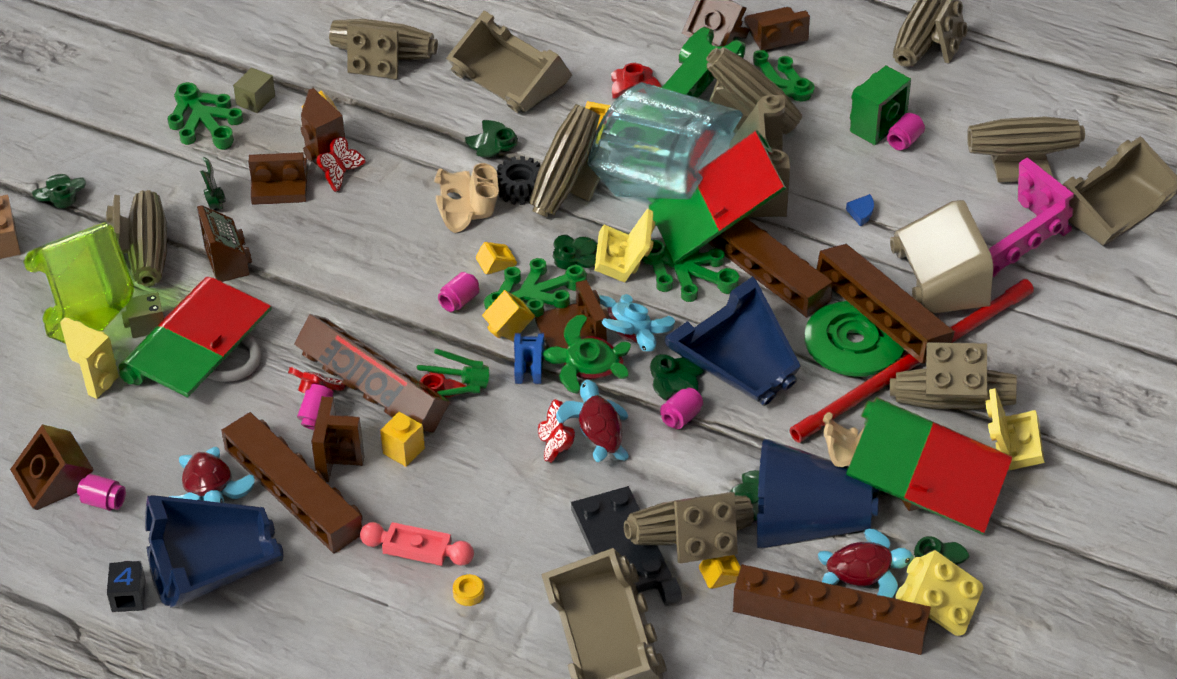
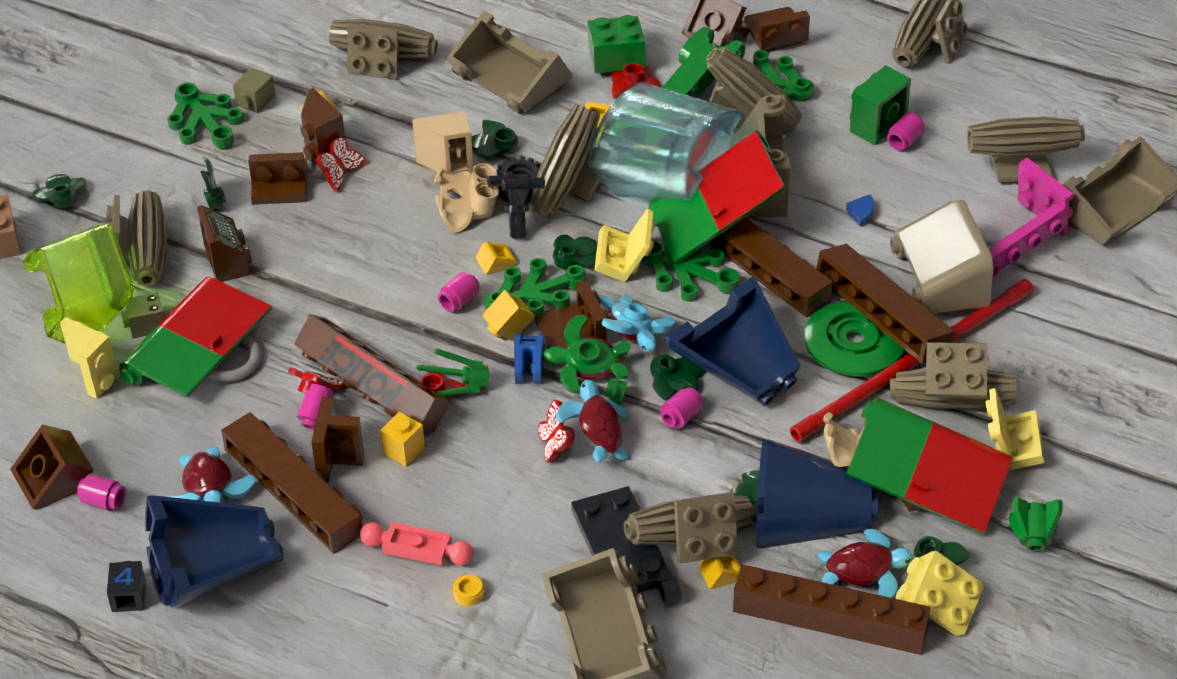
(443, 142): none -> tan slope
(516, 189): none -> black axle
(616, 43): none -> green brick
(616, 389): none -> green plate
(1035, 522): none -> green brick

